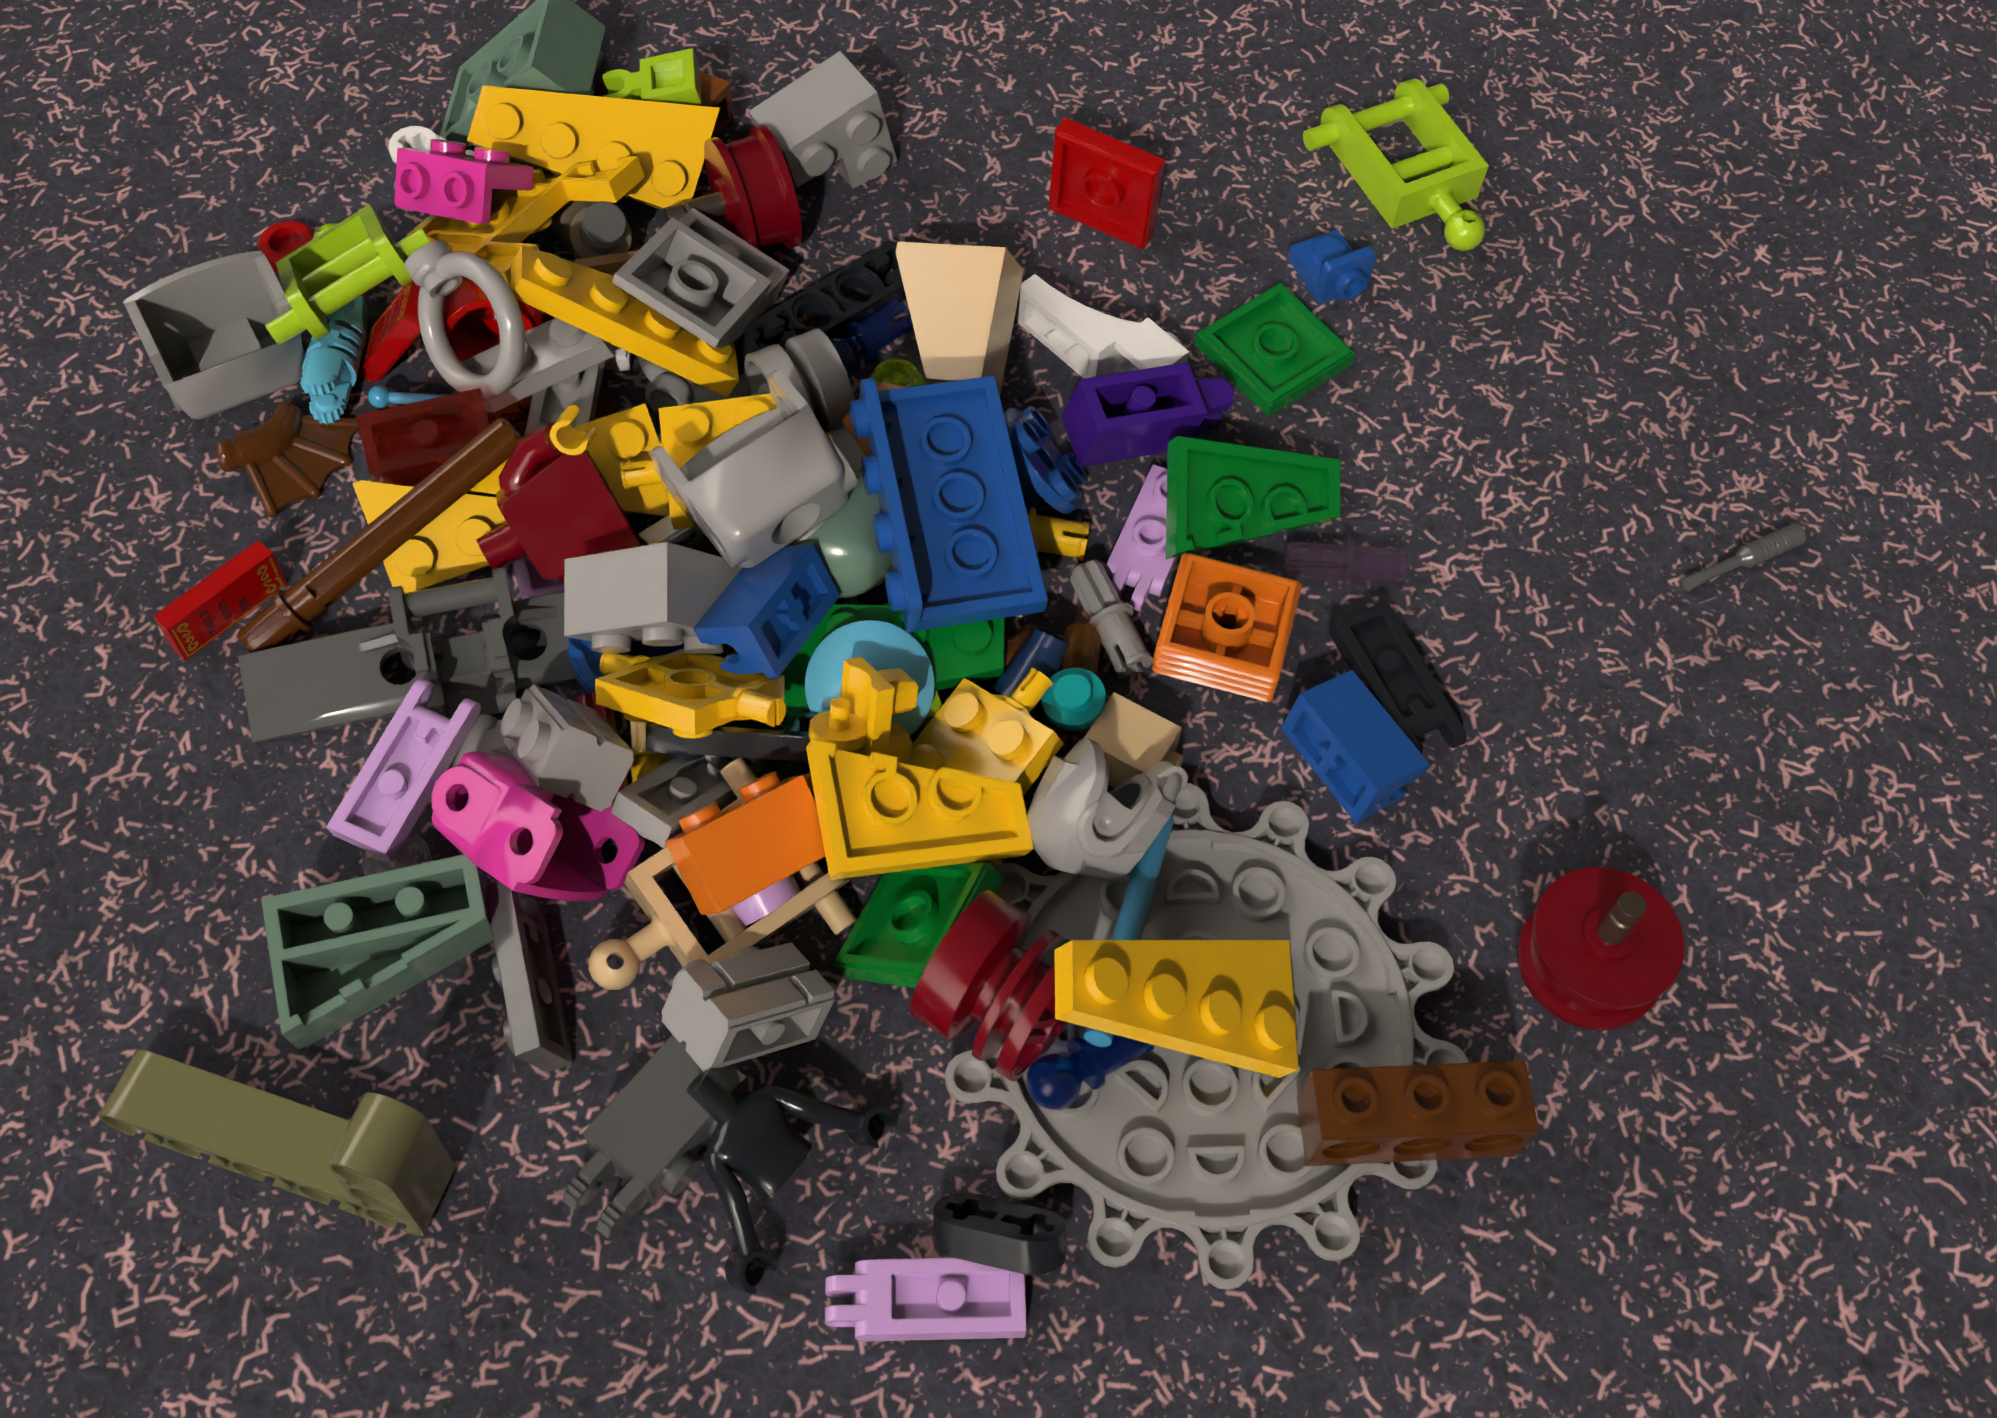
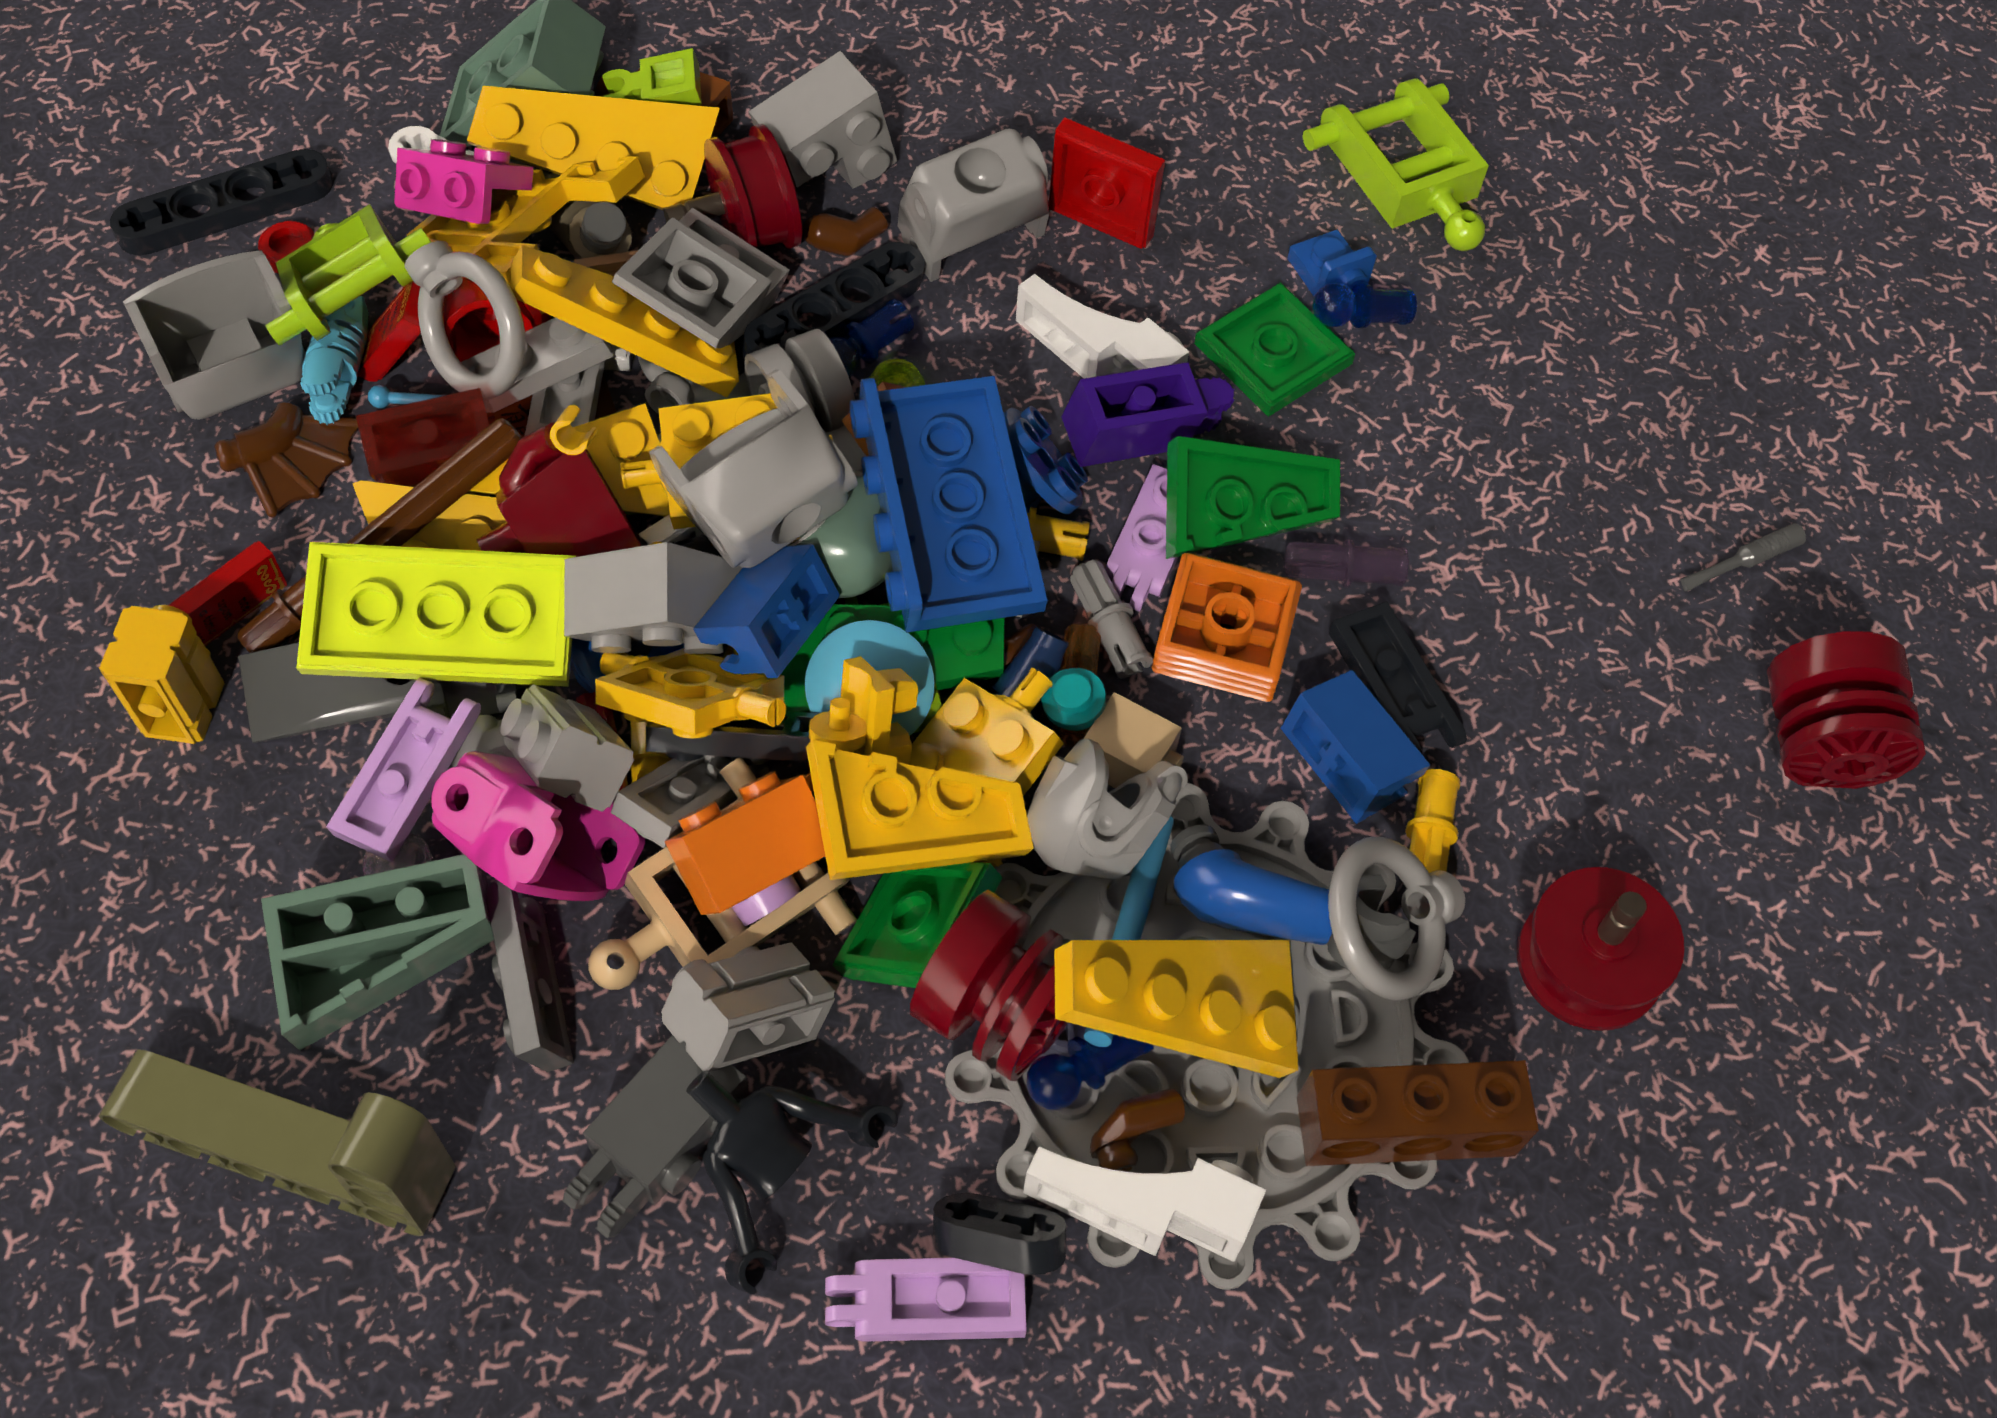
(162, 673): none -> yellow brick
(221, 195): none -> black beam
(434, 615): none -> neon yellow tile
(843, 235): none -> reddish brown arm
(960, 307): tan slope -> none
(974, 196): none -> light grey piece
(1128, 1121): none -> reddish brown arm
(1204, 1205): none -> white slope
(1253, 900): none -> blue piece
(1362, 305): none -> clear blue pin
(1432, 824): none -> yellow axle
(1440, 889): none -> light grey piece
(1845, 710): none -> dark red wheel

